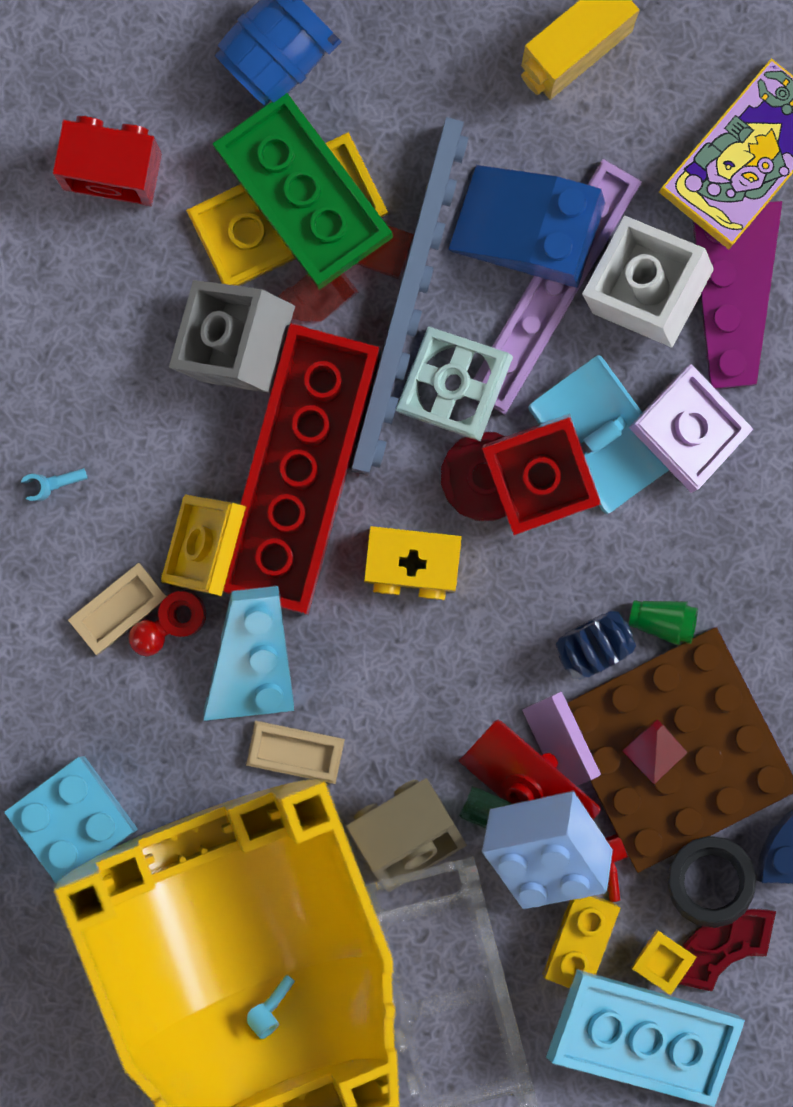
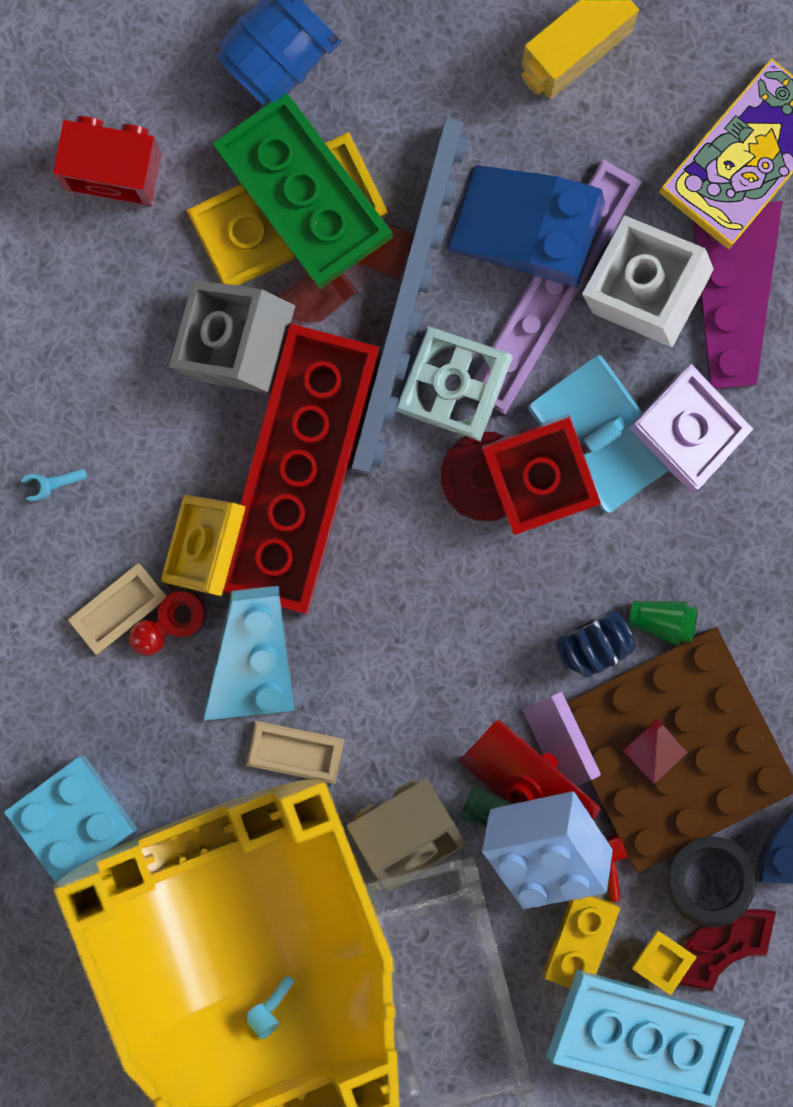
(438, 551): yellow brick -> none

